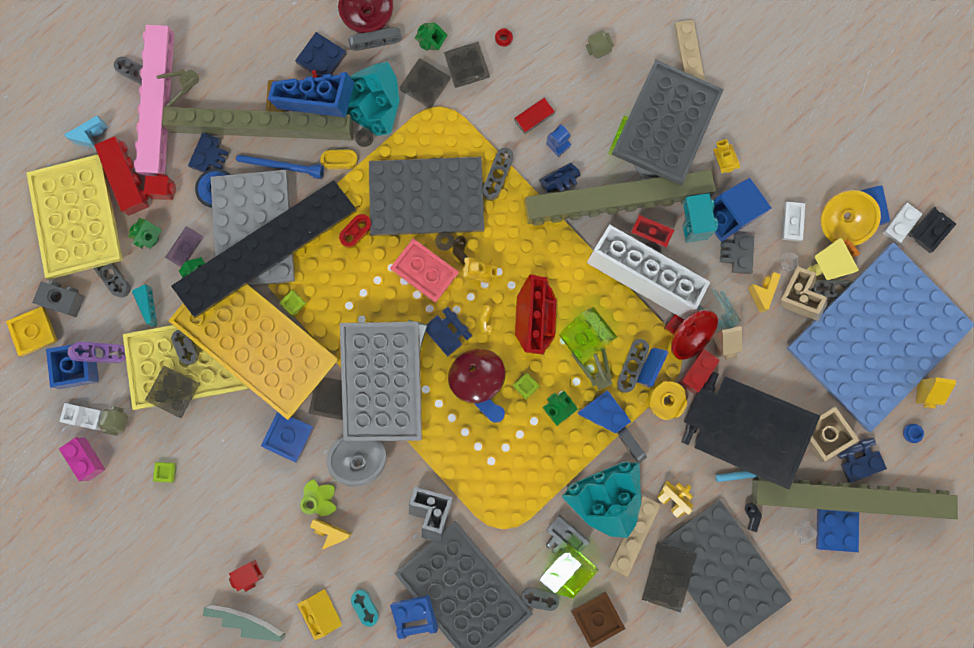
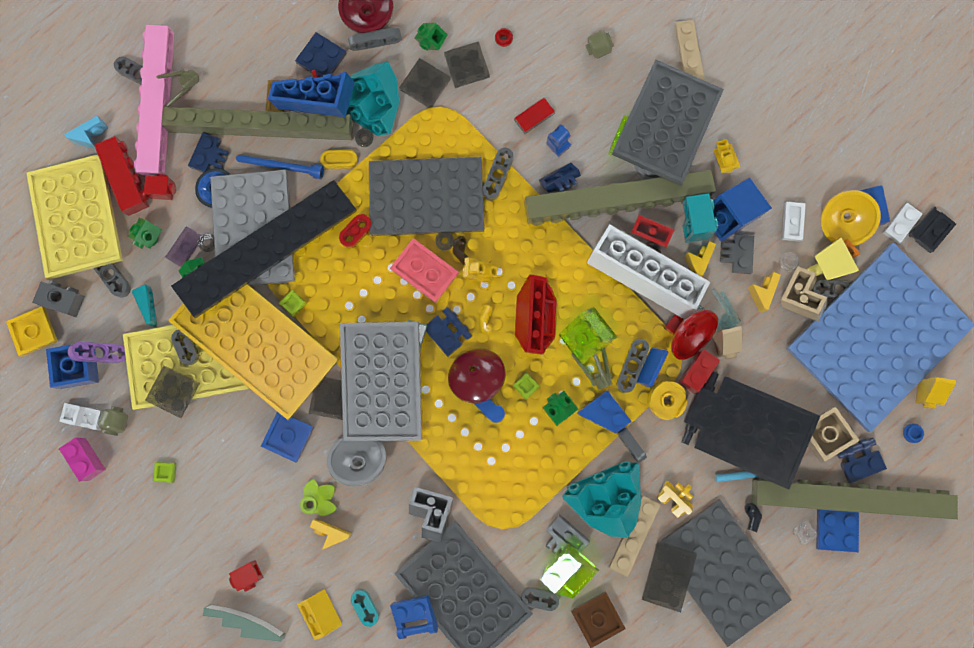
(200, 242): none -> clear smoke plate
(699, 264): none -> yellow slope

